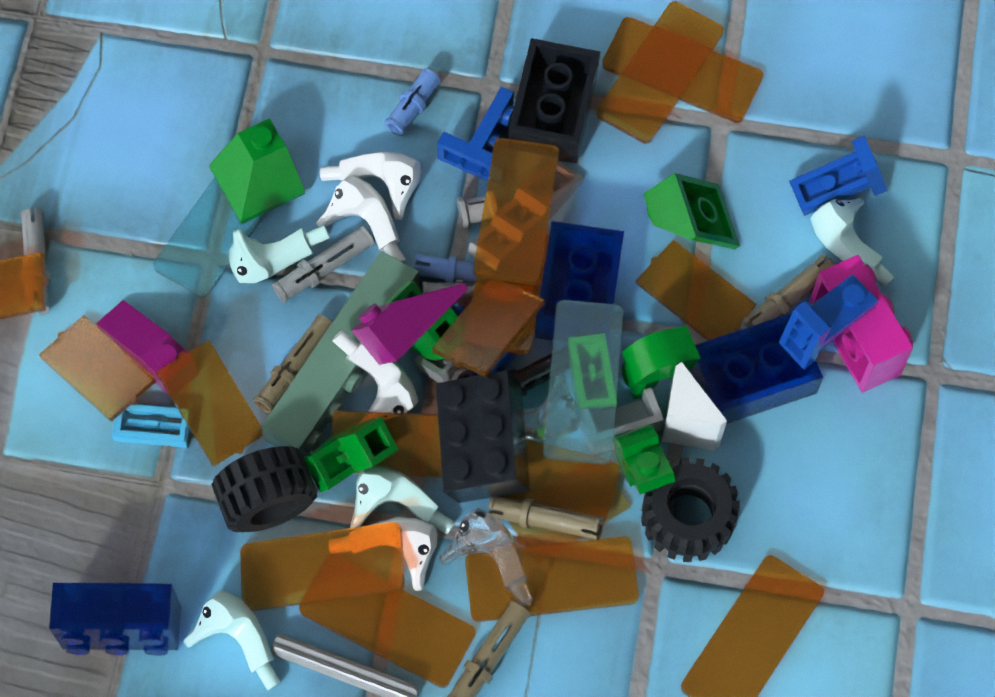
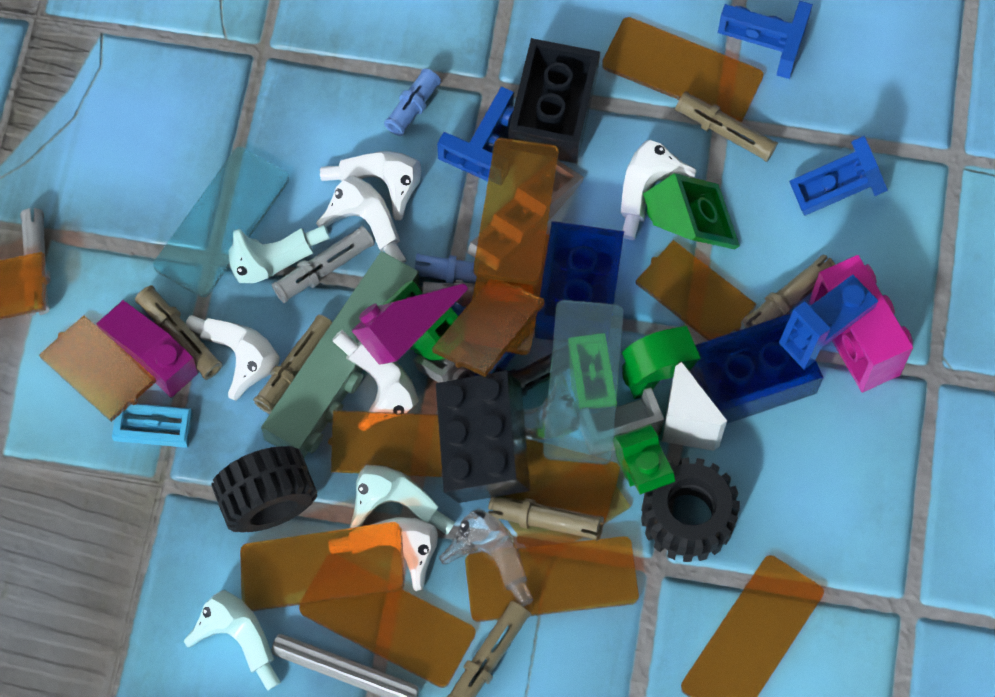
(115, 617): clear blue brick -> none
(169, 320): none -> dark tan pin
(210, 402): clear orange piece -> none
(253, 351): none -> white animal
(256, 172): green slope -> none
(350, 452): green brick -> none
(470, 210): light grey bush -> none
(648, 165): none -> white animal
(660, 72): clear orange piece -> none
(690, 105): none -> dark tan pin
(768, 31): none -> blue bracket
(835, 230): light aqua animal -> none

